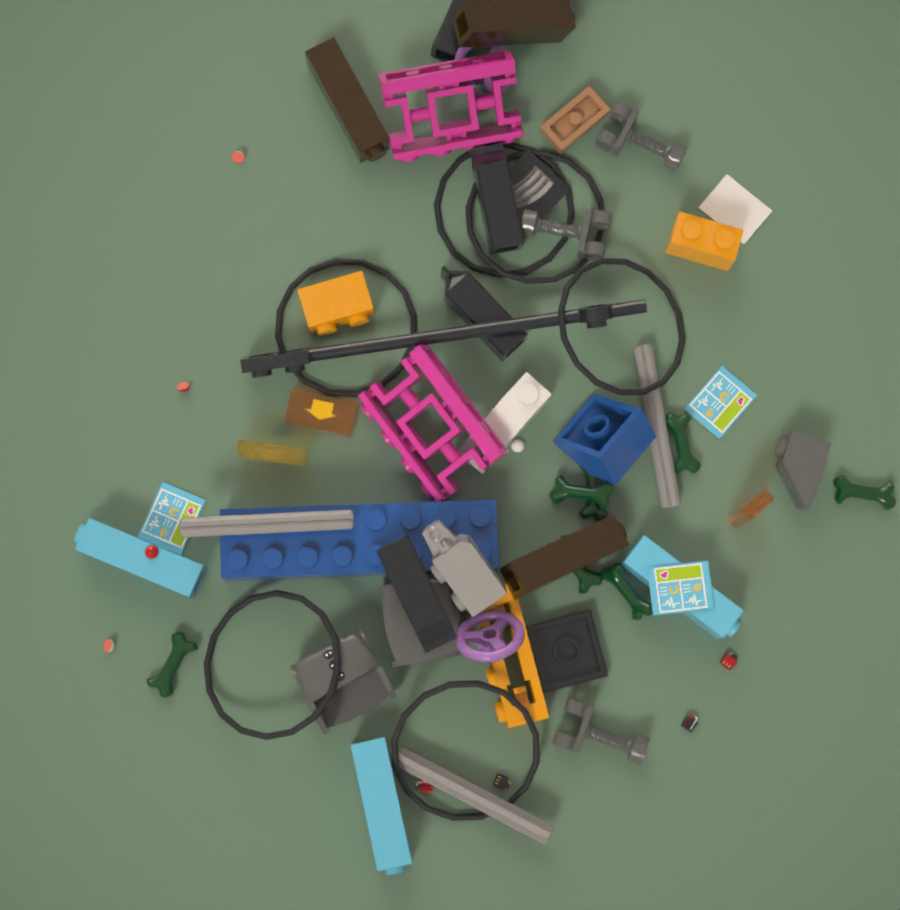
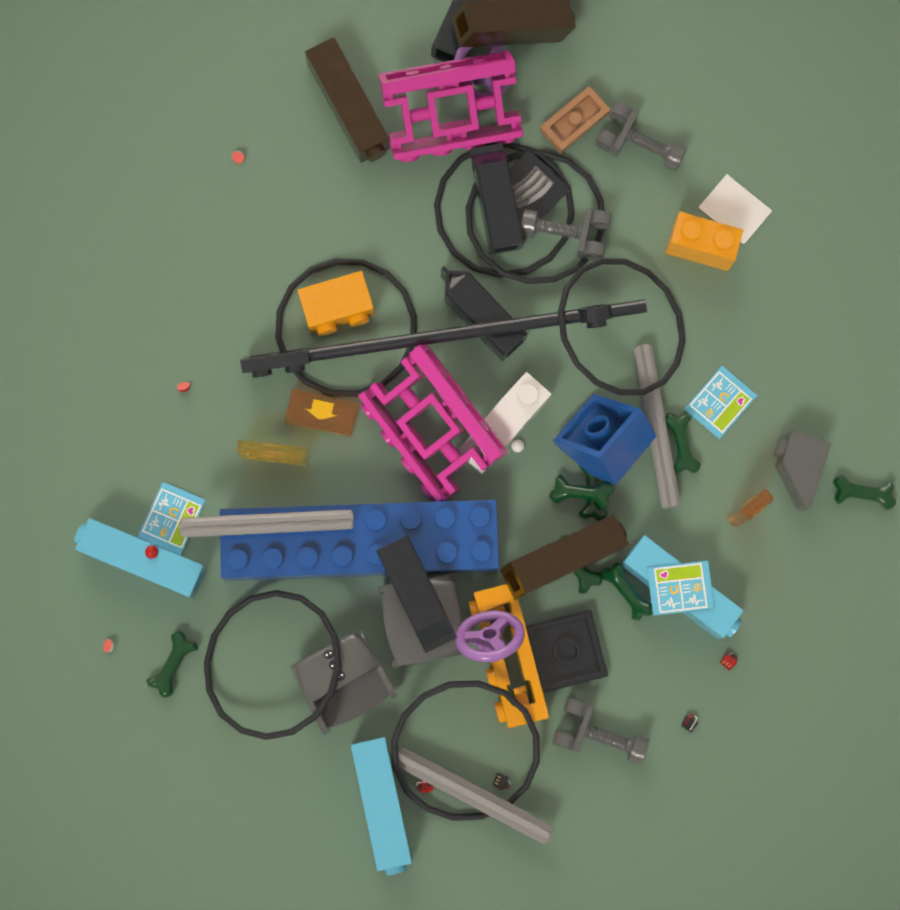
(463, 568): light grey hinge -> none

